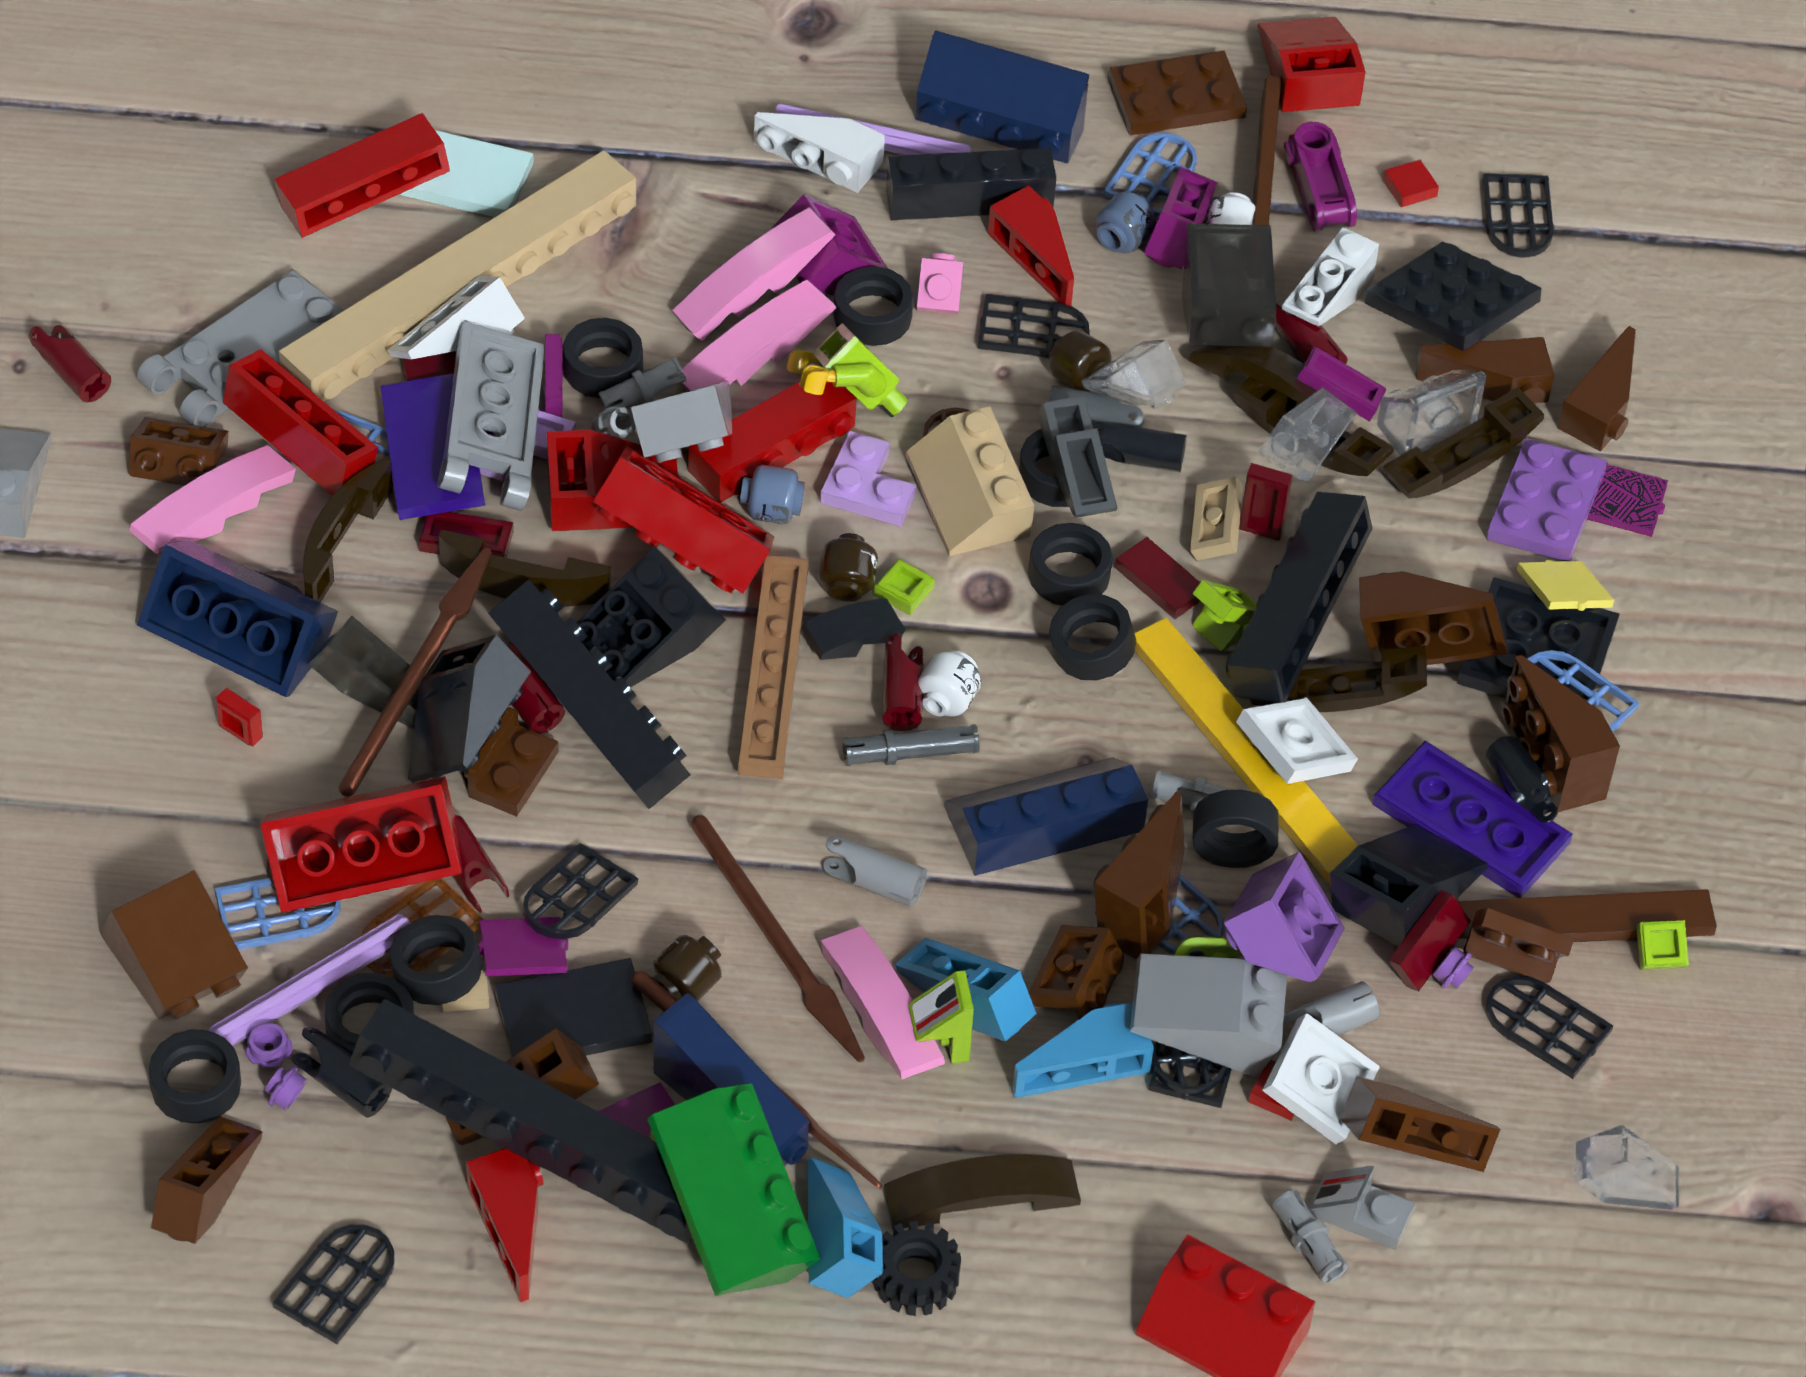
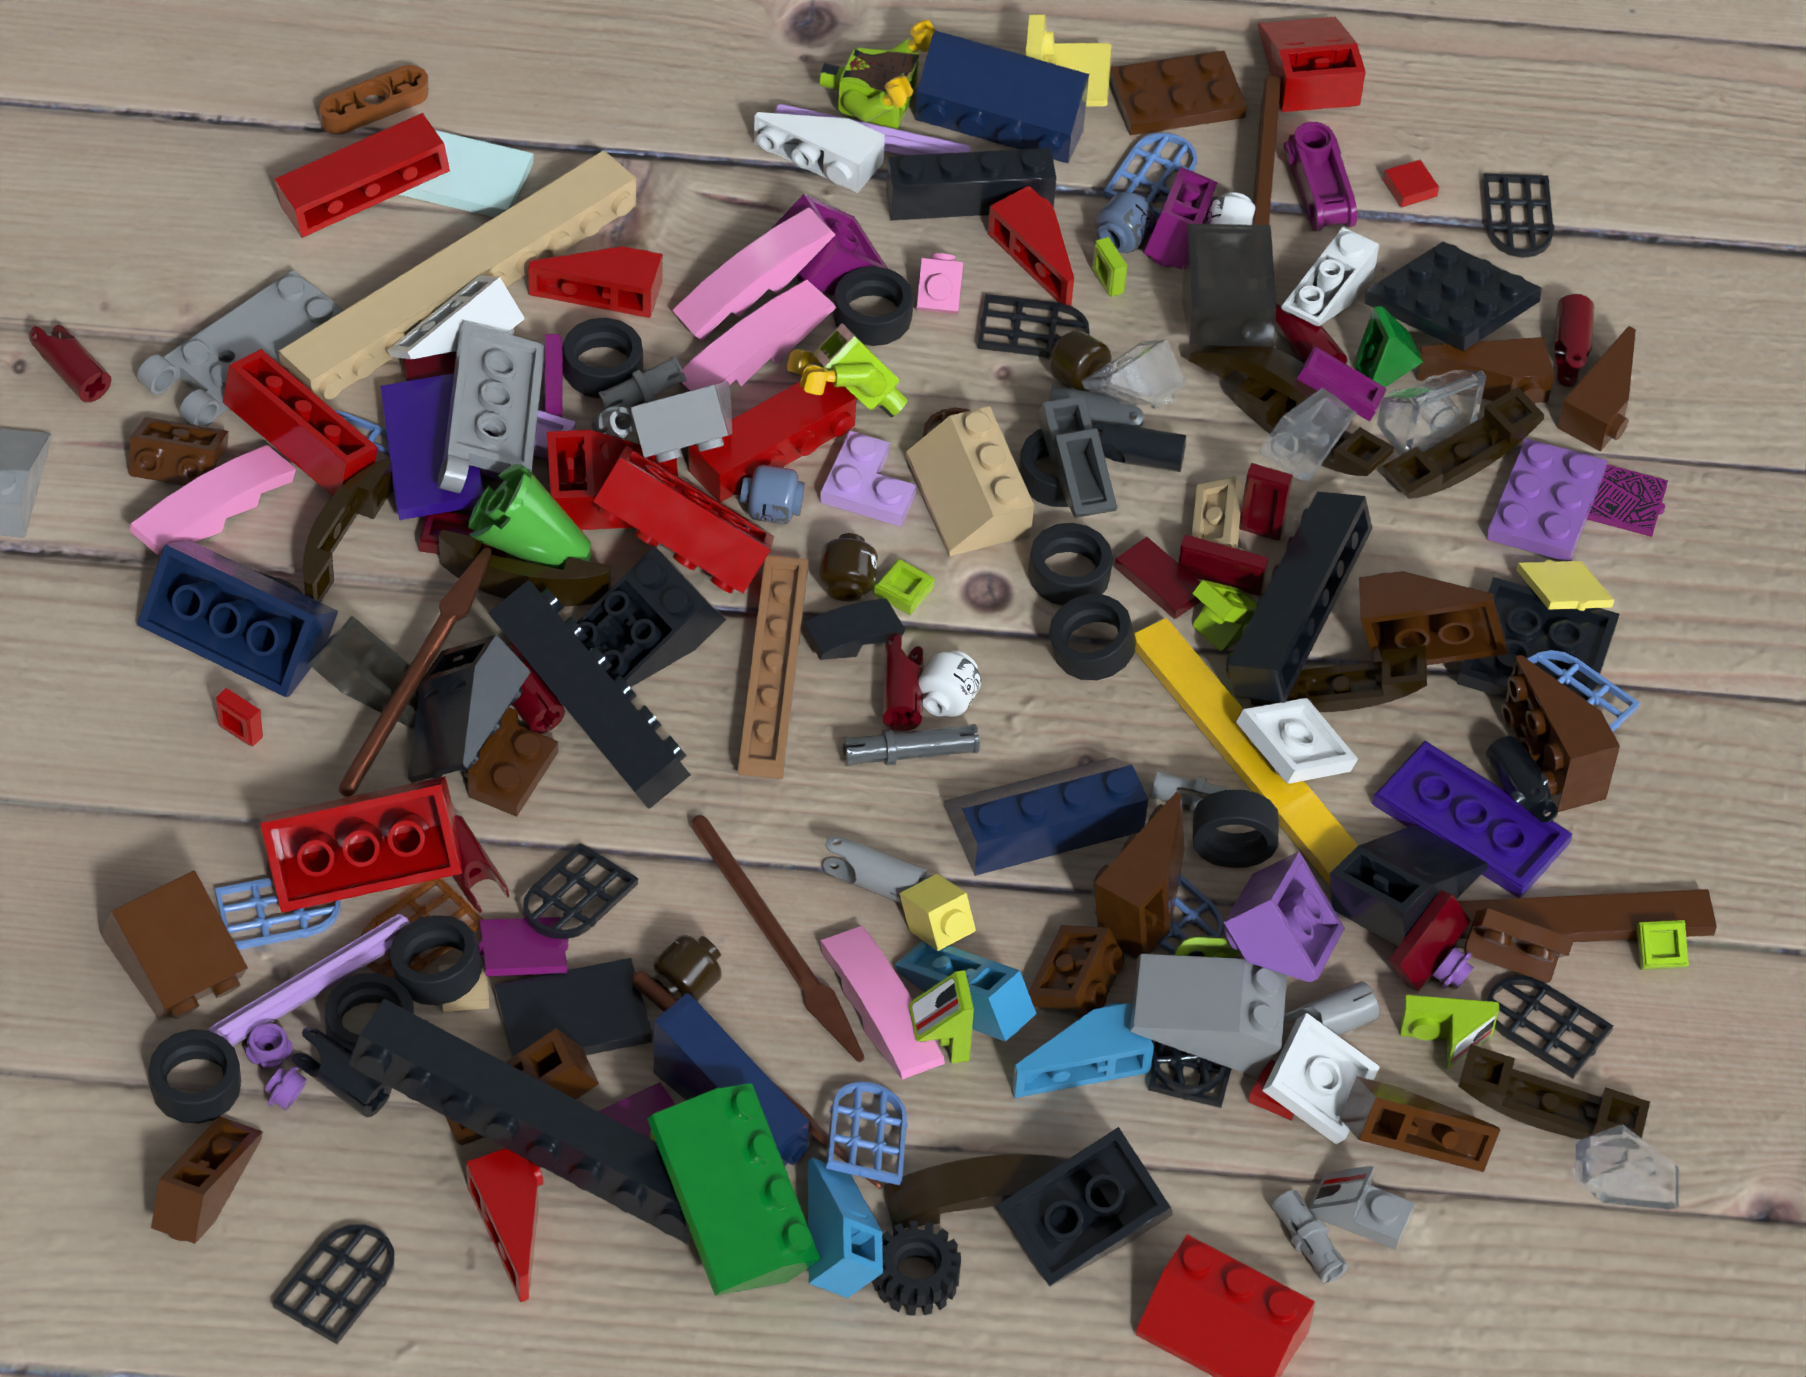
(349, 111): none -> dark orange beam
(527, 522): none -> bright green cone
(605, 279): none -> red slope
(879, 83): none -> torso
(880, 1119): none -> medium blue window
(937, 912): none -> light yellow brick
(1083, 57): none -> light yellow bracket
(1085, 1208): none -> black slope
(1109, 267): none -> lime tile
(1223, 564): none -> dark red tile
(1386, 349): none -> green slope
(1450, 1019): none -> lime slope
(1545, 1103): none -> dark brown slope
(1573, 336): none -> dark red piece

